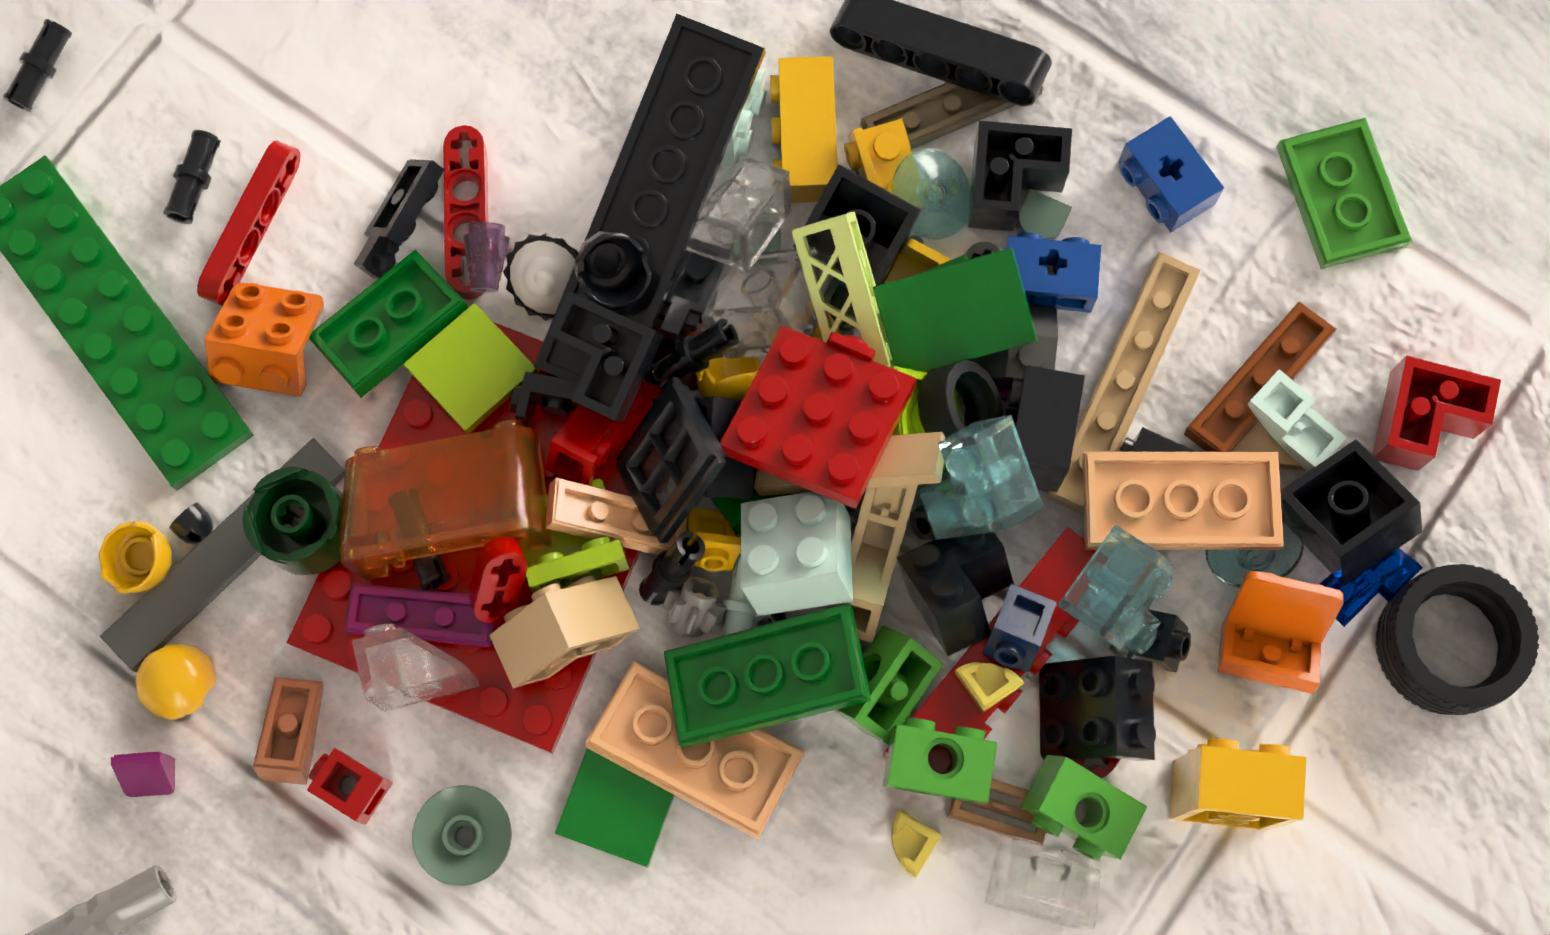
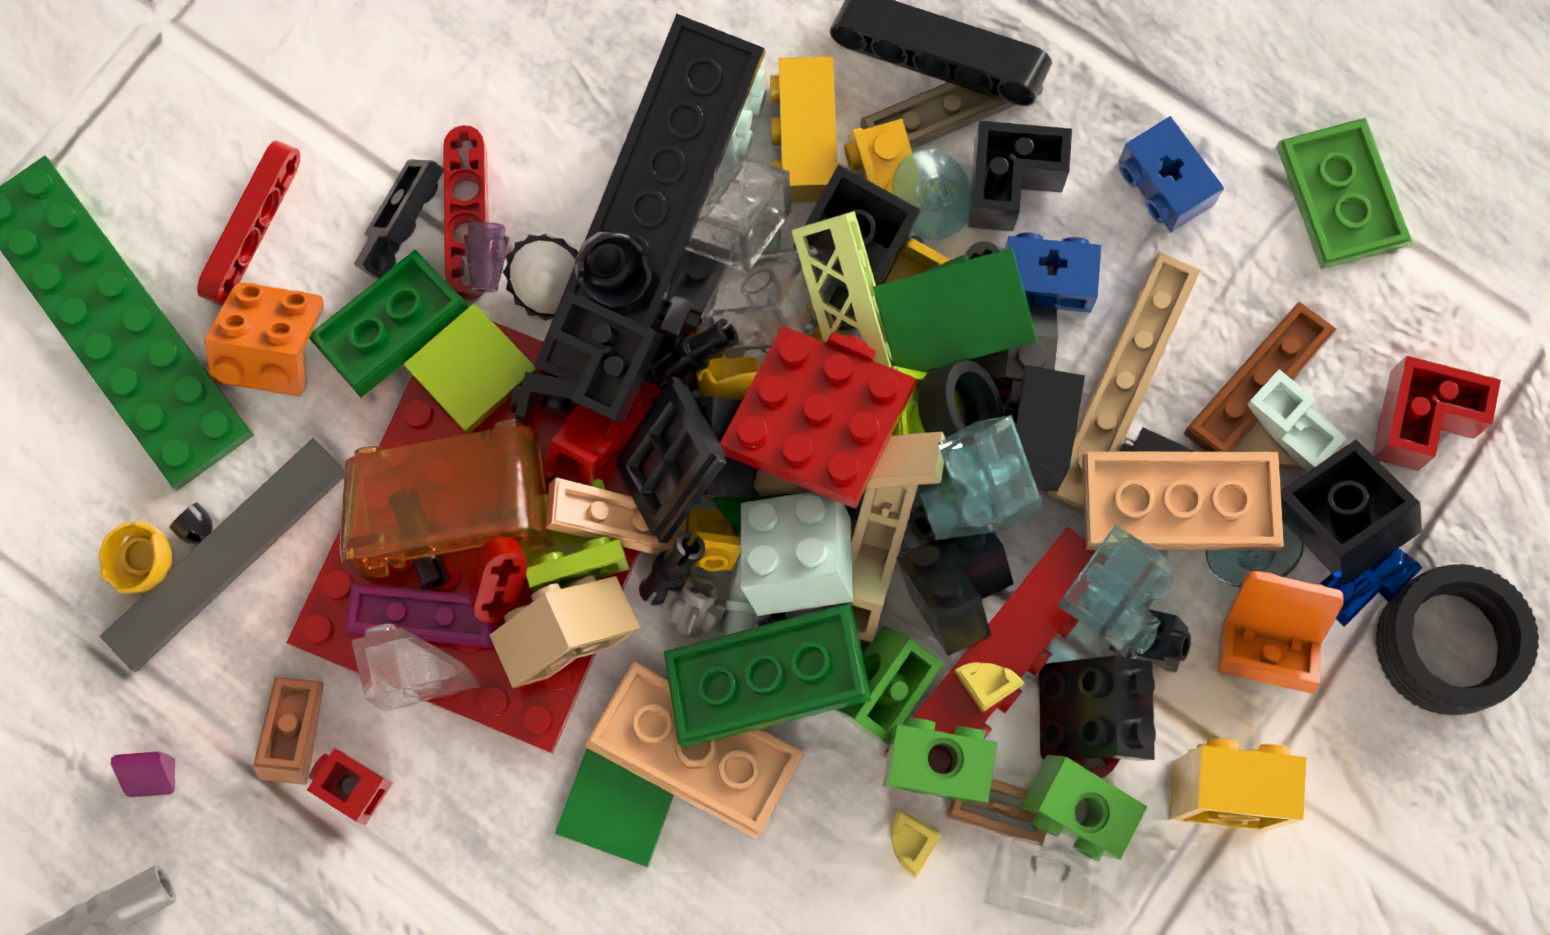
(37, 65): black pin -> none
(174, 680): yellow hair -> none
(192, 177): black pin -> none
(295, 520): dark green brick -> none
(437, 829): sand green dish -> none
(1019, 628): dark blue bracket -> none
(1042, 215): sand green tile -> none

